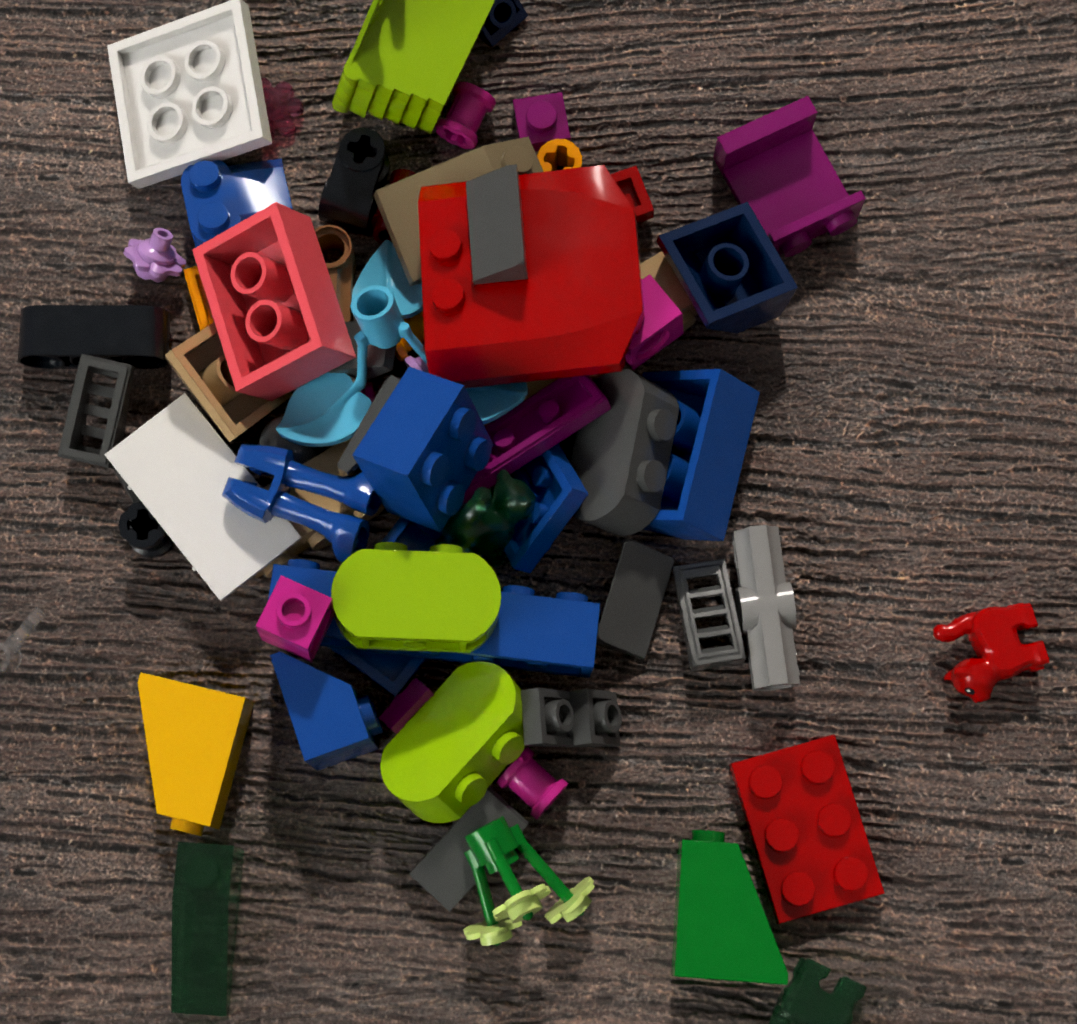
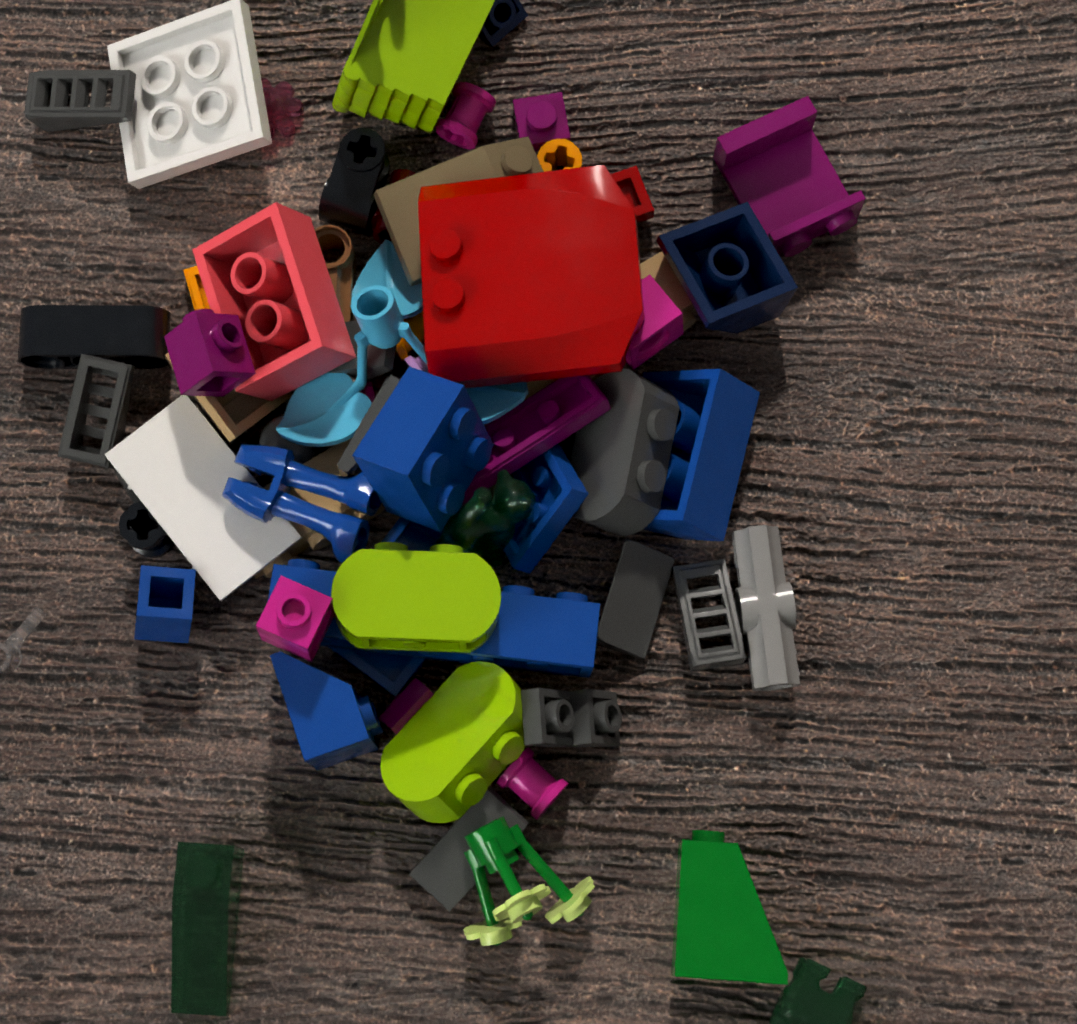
(49, 94): none -> dark grey slope
(155, 256): lavender plant -> none
(165, 604): none -> blue brick
(191, 749): yellow slope -> none
(209, 354): none -> magenta brick
(226, 195): blue slope -> none
(496, 227): dark grey slope -> none
(806, 829): red plate -> none
(997, 646): red animal -> none

